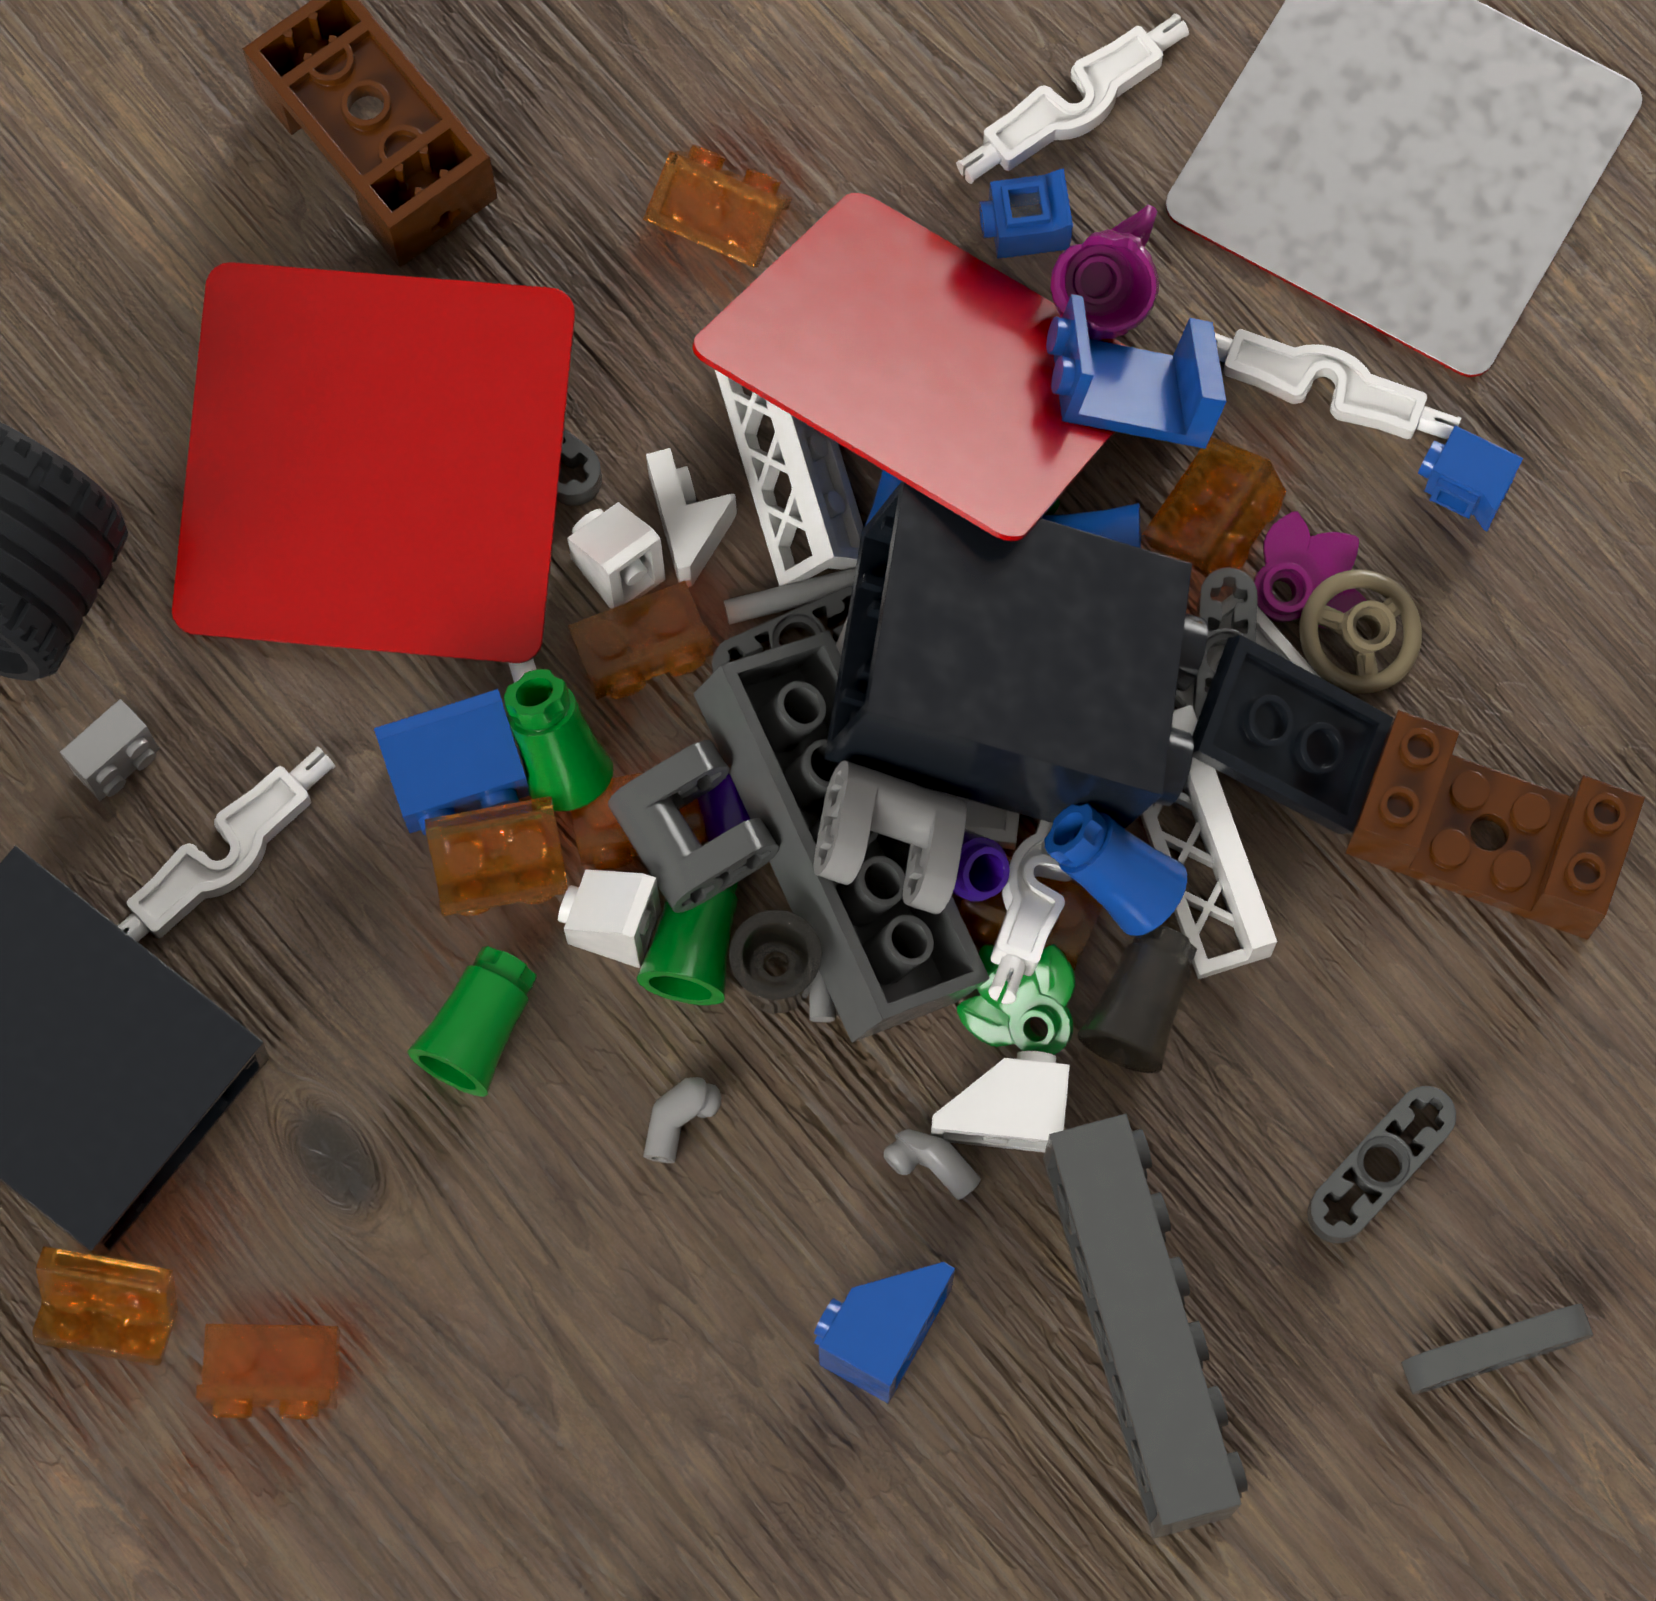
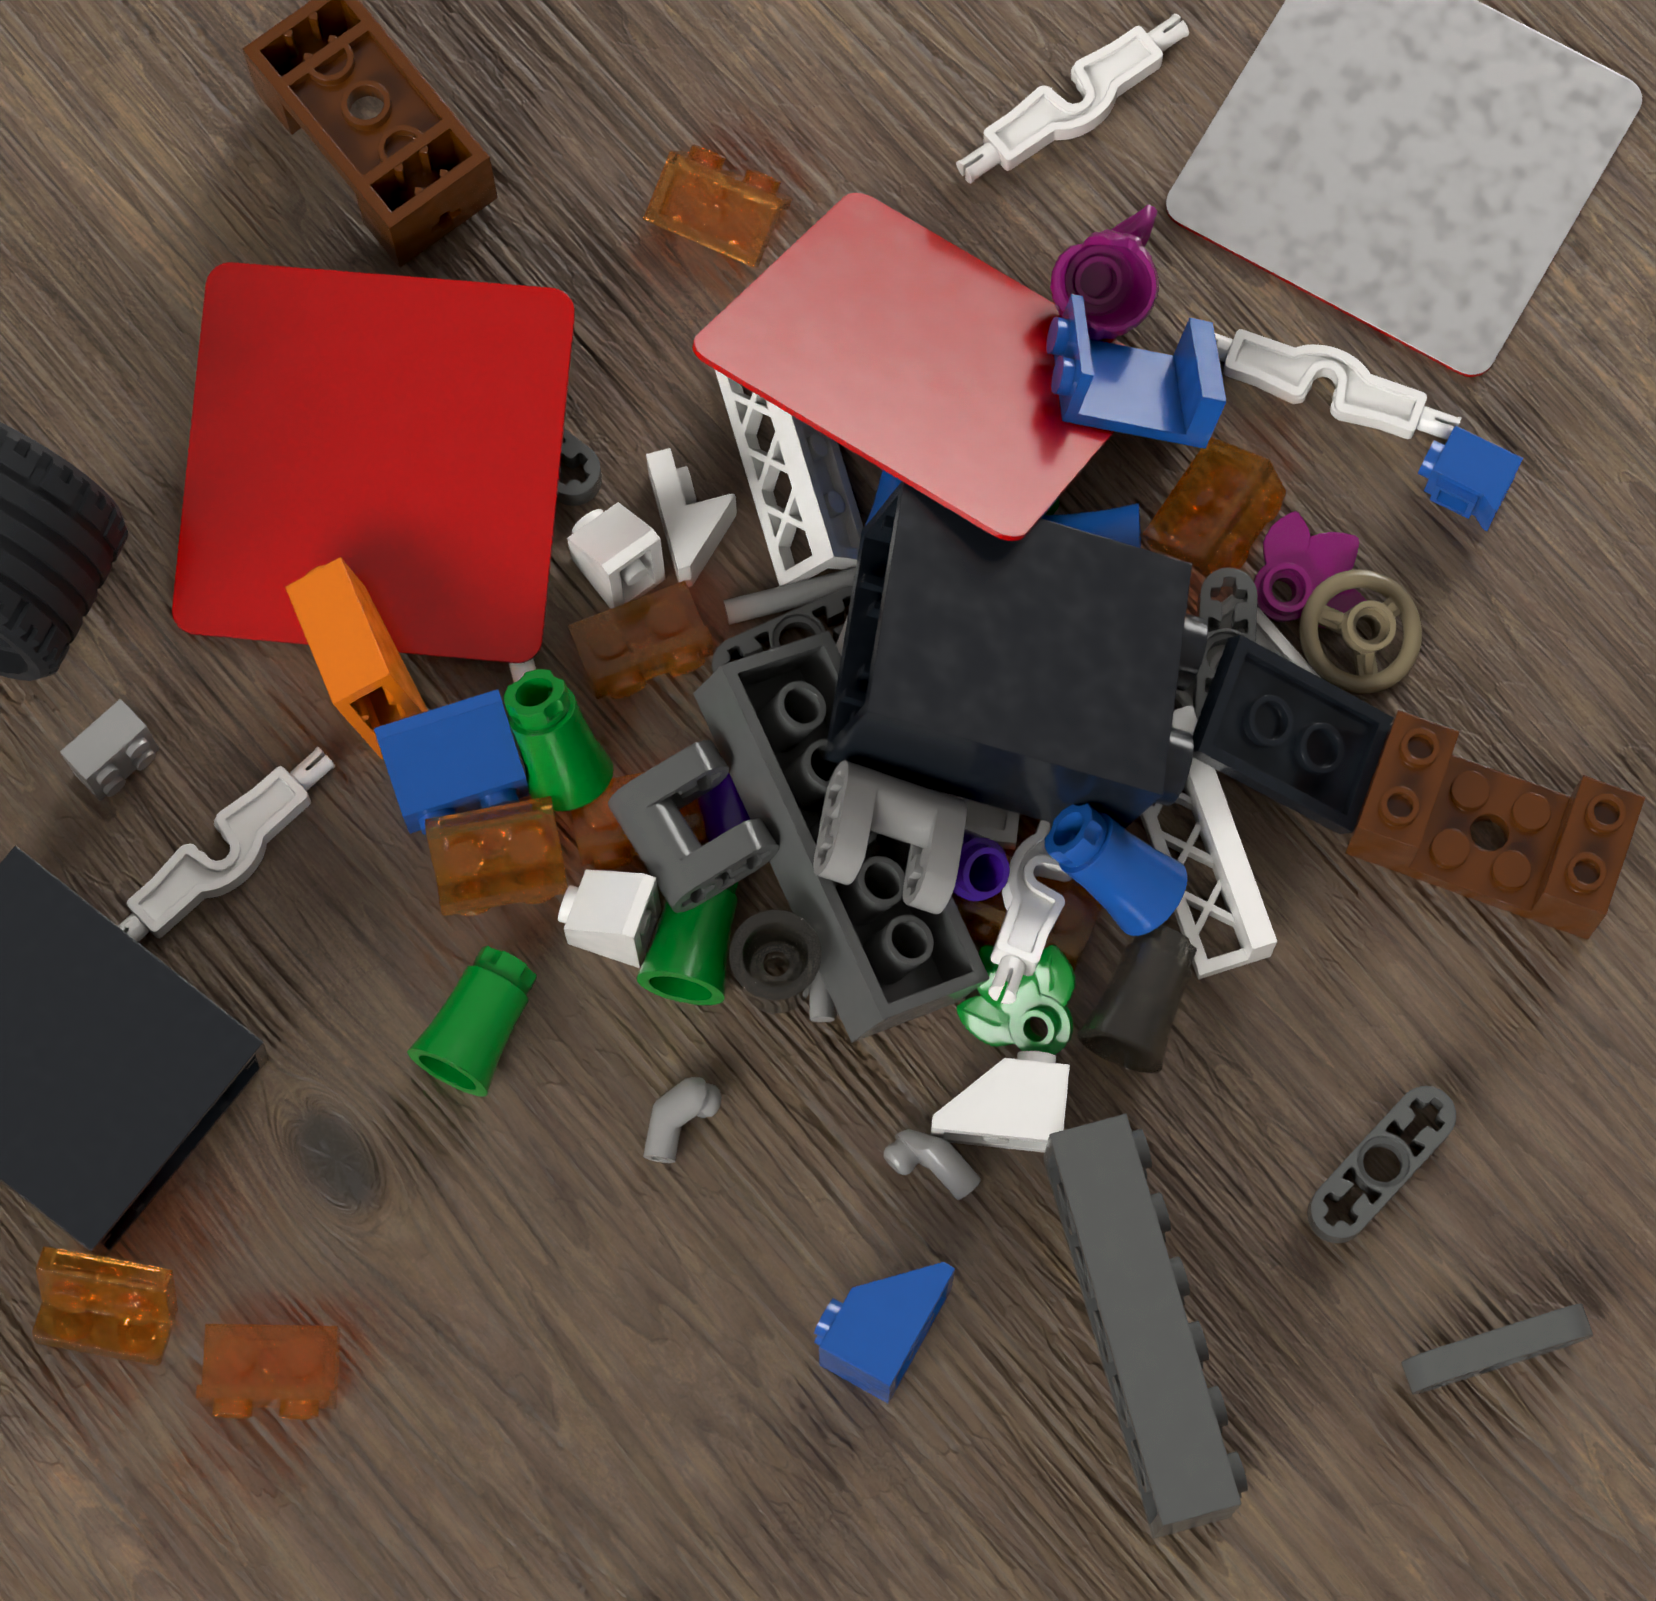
(354, 650): none -> orange slope
(1028, 215): blue window -> none

